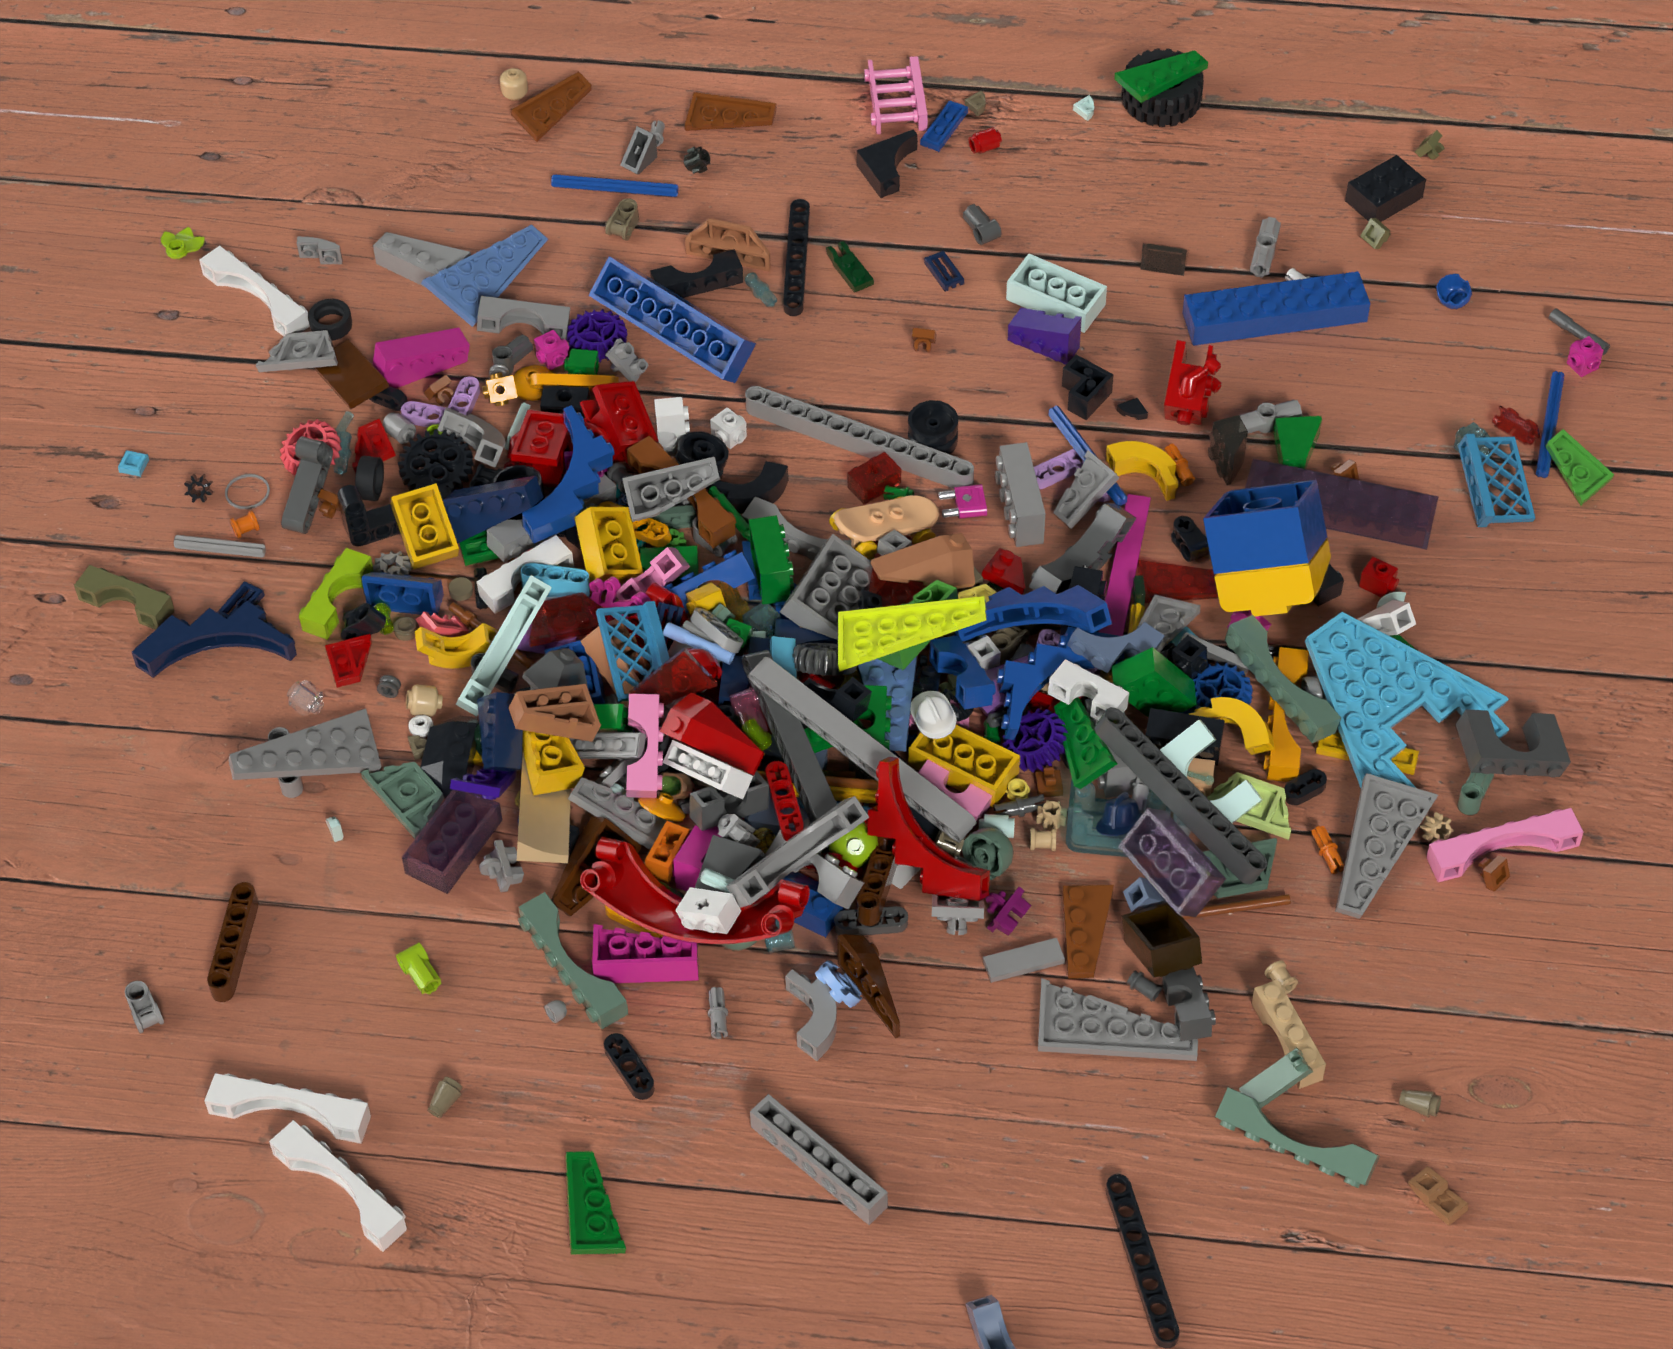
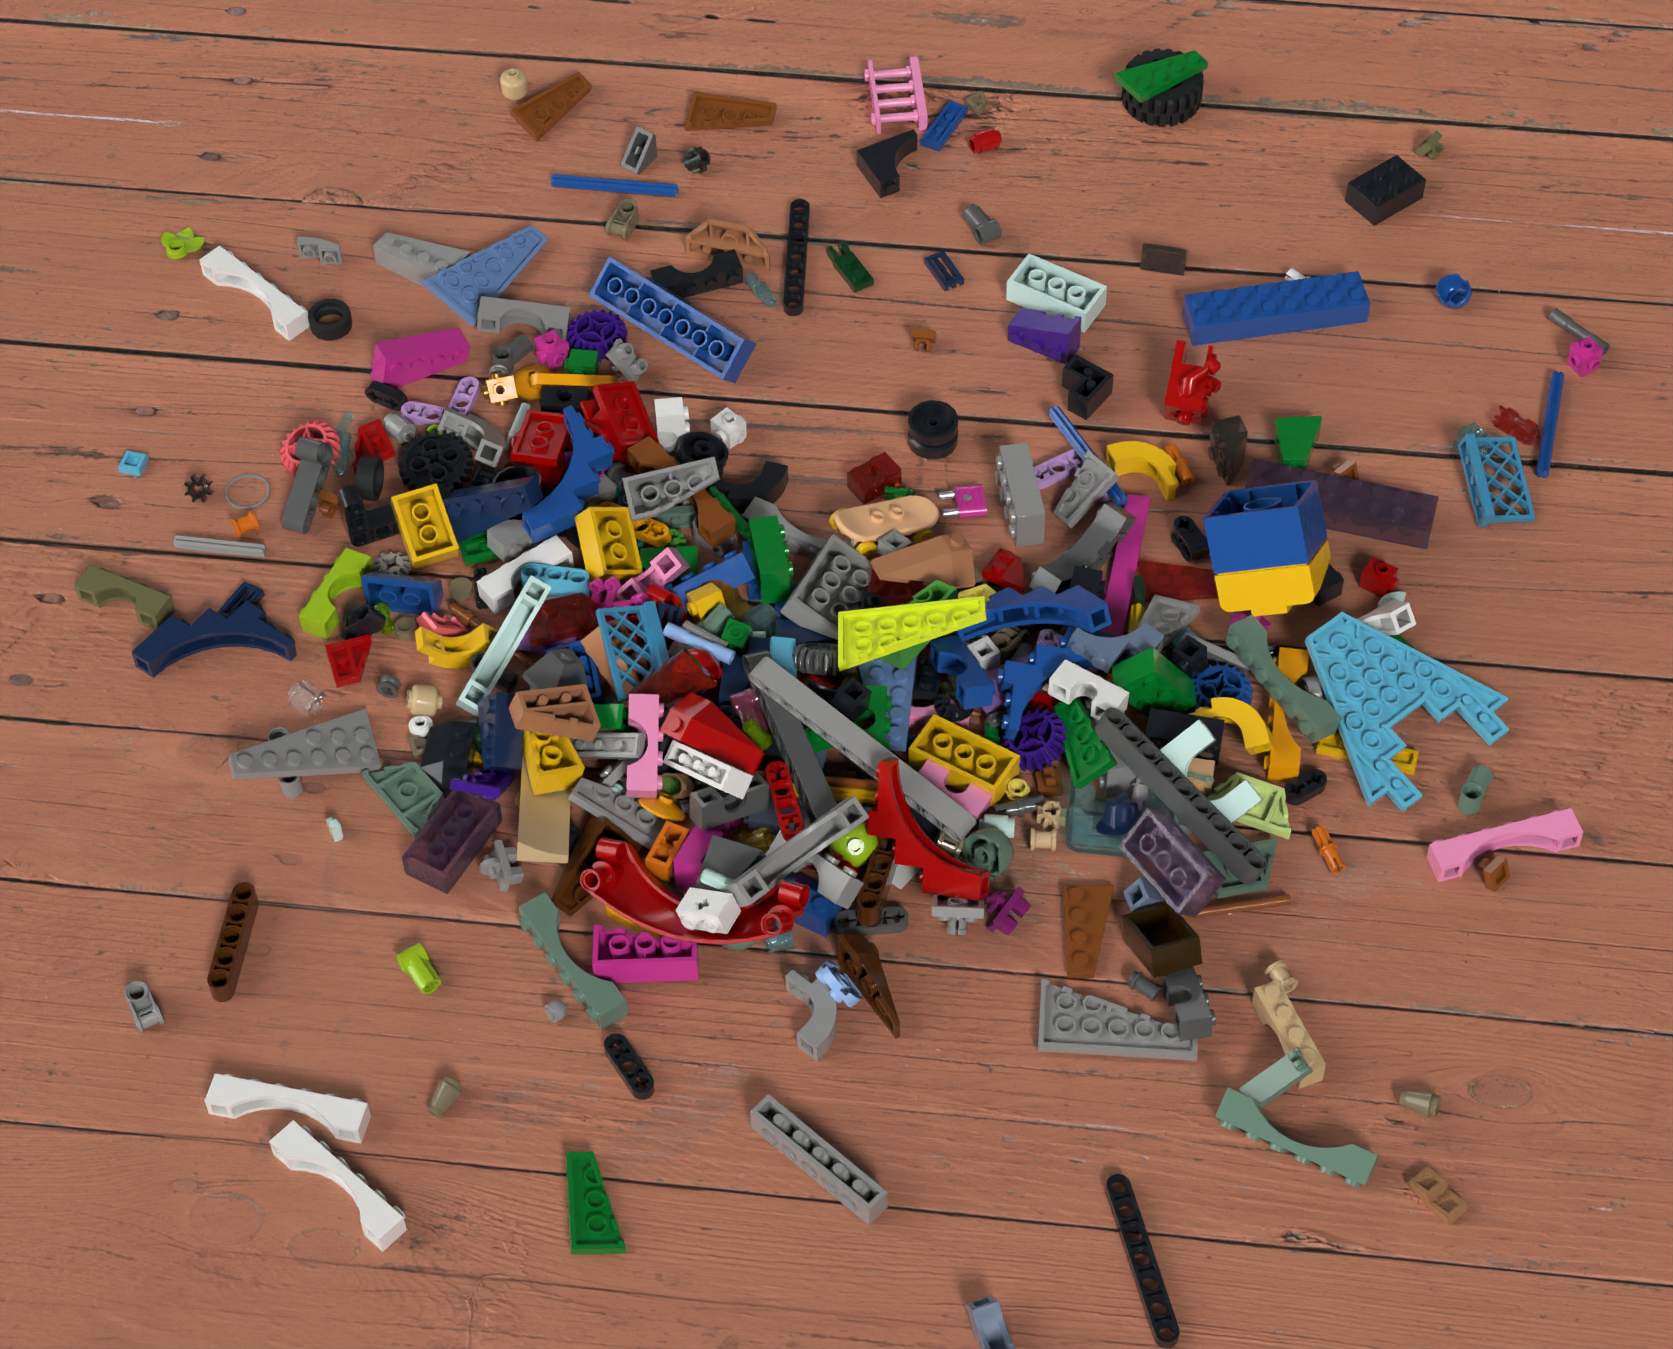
(300, 352): light grey wing -> none
(353, 377): reddish brown tile -> none
(438, 388): dark orange tile -> none
(658, 131): light grey pin -> none
(716, 630): light grey beam -> none
(717, 1013): light grey axle -> none
(737, 830): light grey hips -> none
(858, 437): light grey beam -> none
(933, 714): white piece -> none
(1023, 960): light grey tile -> none
(1085, 107): light aqua tile -> none
(1133, 409): black tile -> none
(1264, 417): light grey piece -> none
(1265, 247): light grey piece -> none
(1375, 233): olive tile -> none
(1381, 830): light grey wing -> none
(1436, 828): tan gear -> none
(1491, 756): dark grey arch -> none
(1578, 466): bright green wing -> none

